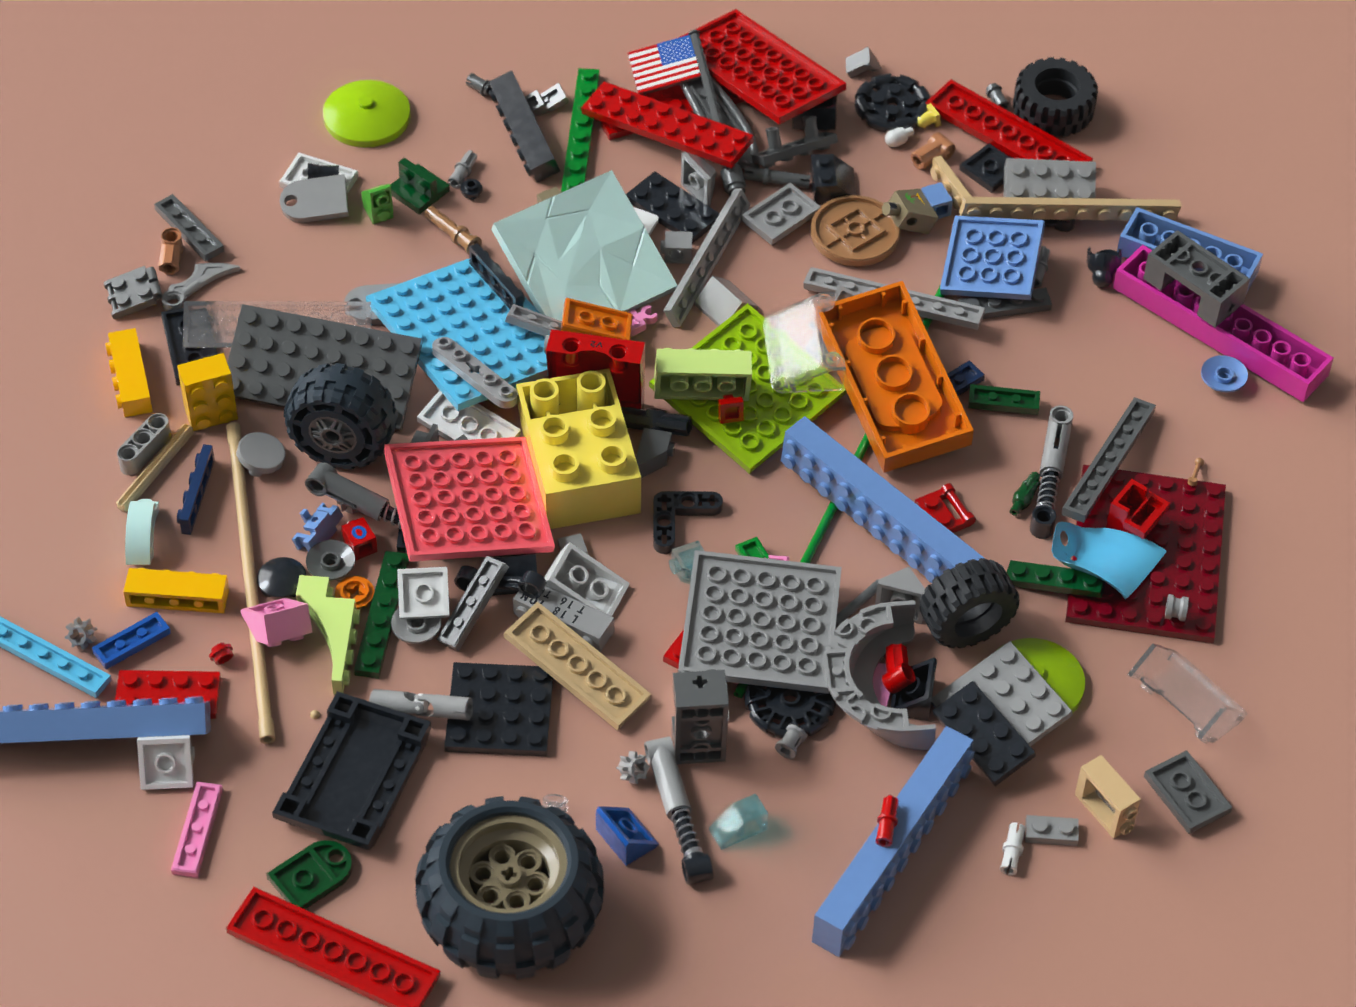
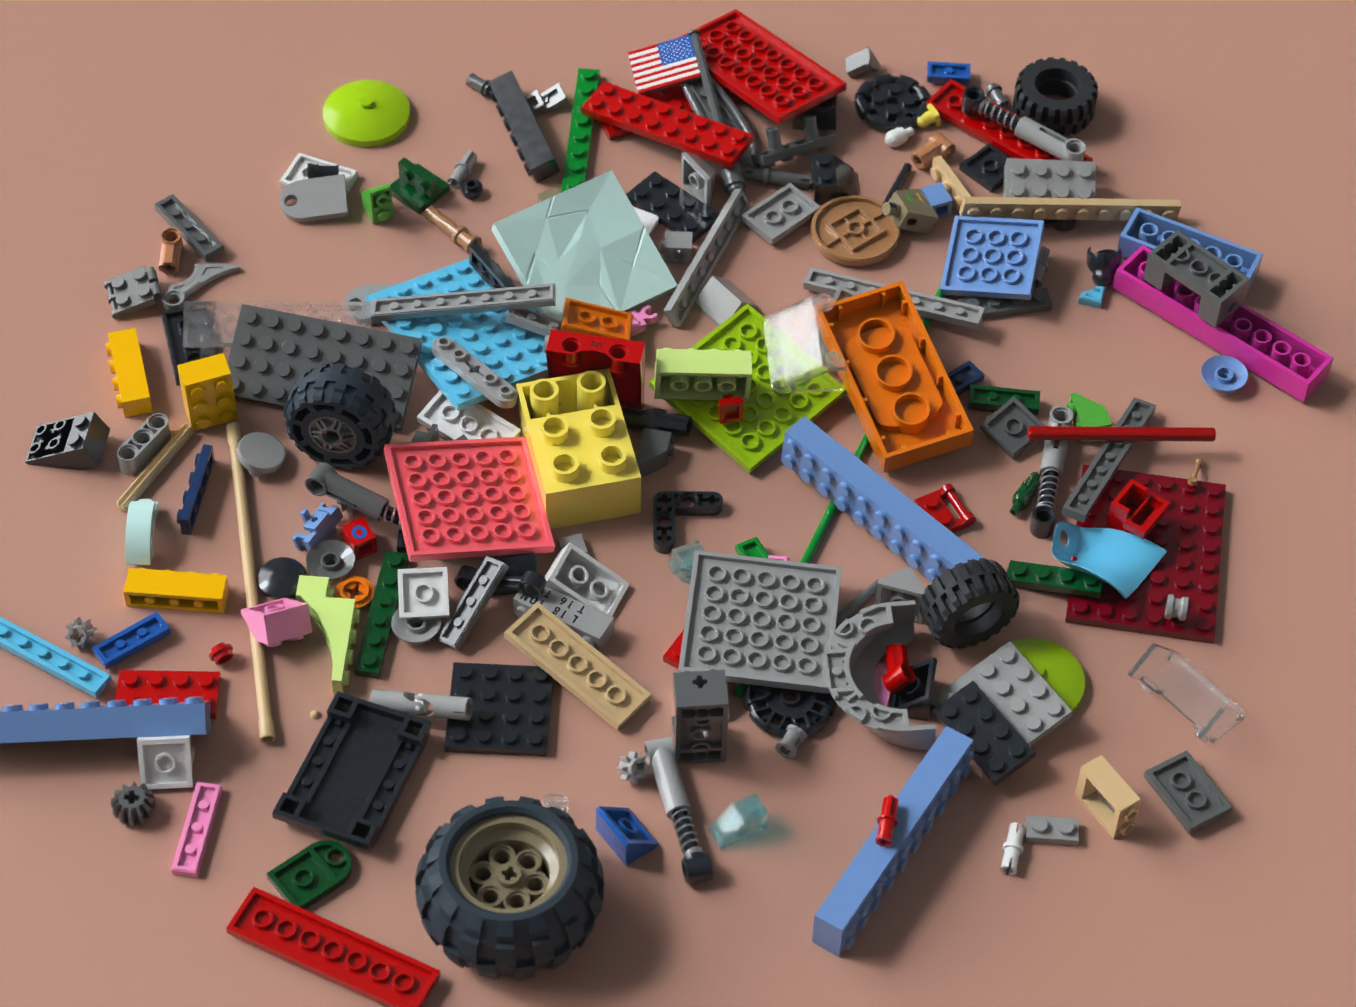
(69, 442): none -> black slope
(133, 804): none -> dark grey gear
(463, 302): none -> light grey tile
(899, 181): none -> black bar
(944, 71): none -> blue plate
(1010, 426): none -> dark grey tile
(1065, 149): none -> piece
(1087, 413): none -> bright green slope
(1089, 433): none -> red axle
(1092, 297): none -> medium azure tile

